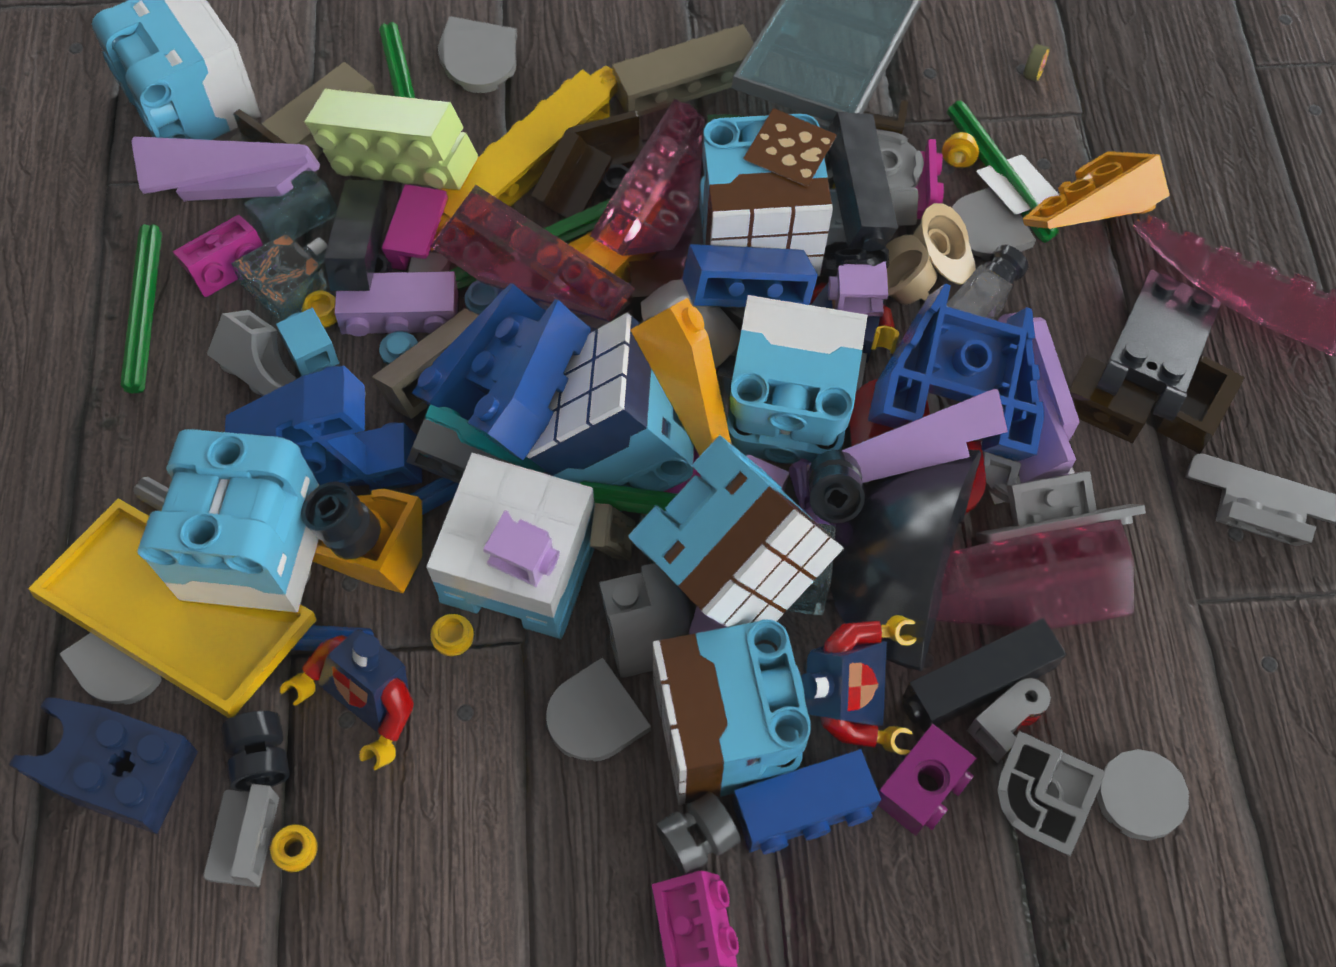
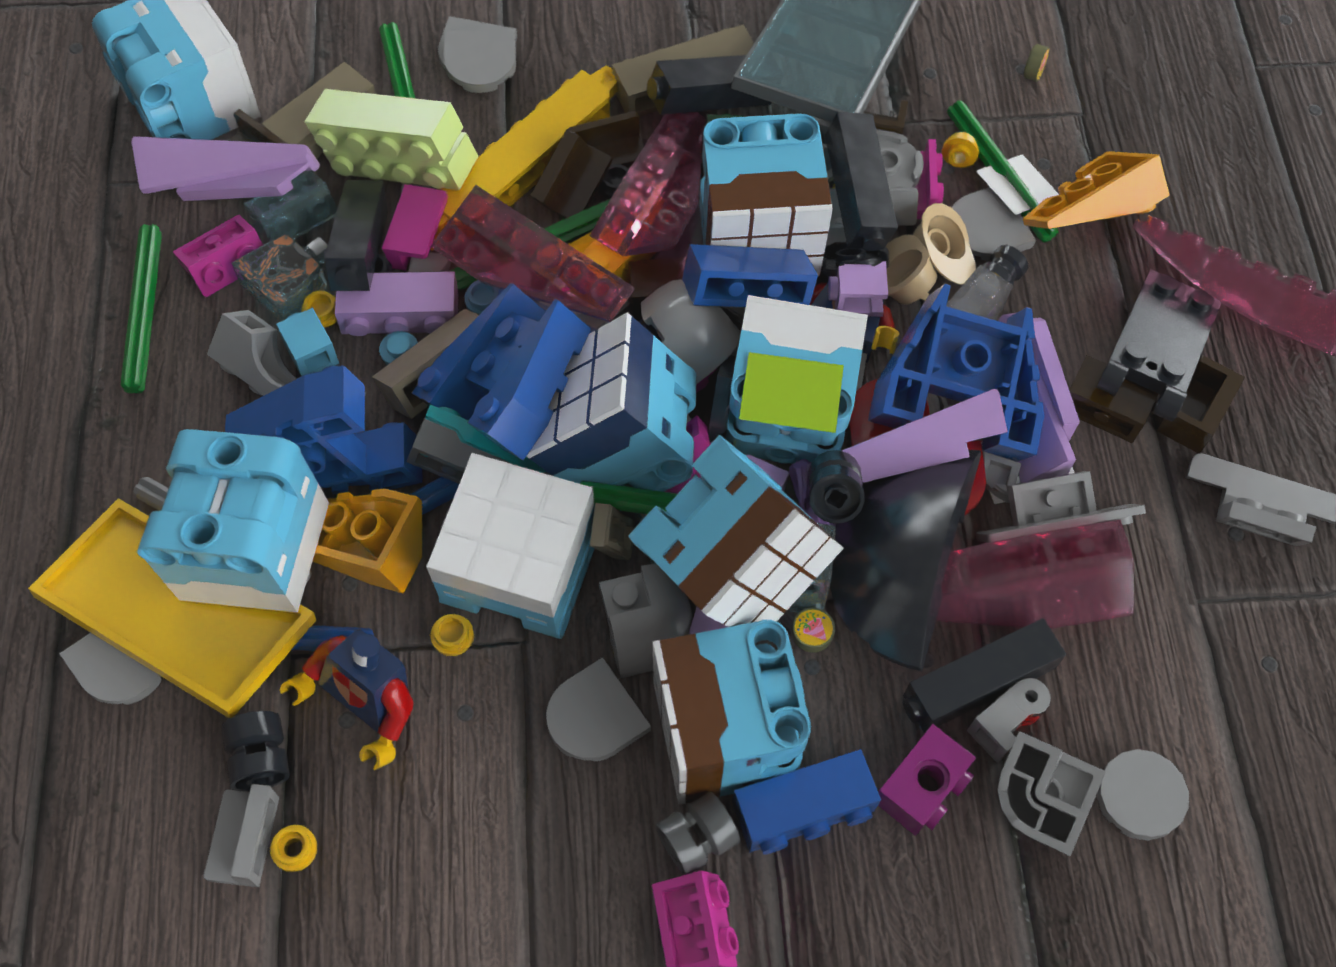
(95, 758): dark blue brick -> none
(341, 520): black wheel -> none
(521, 550): lavender window -> none
(685, 368): light orange wedge -> none
(698, 85): none -> black brick
(790, 147): reddish brown sticker -> none
(791, 392): none -> lime sticker
(813, 630): none -> tile
(848, 682): torso -> none

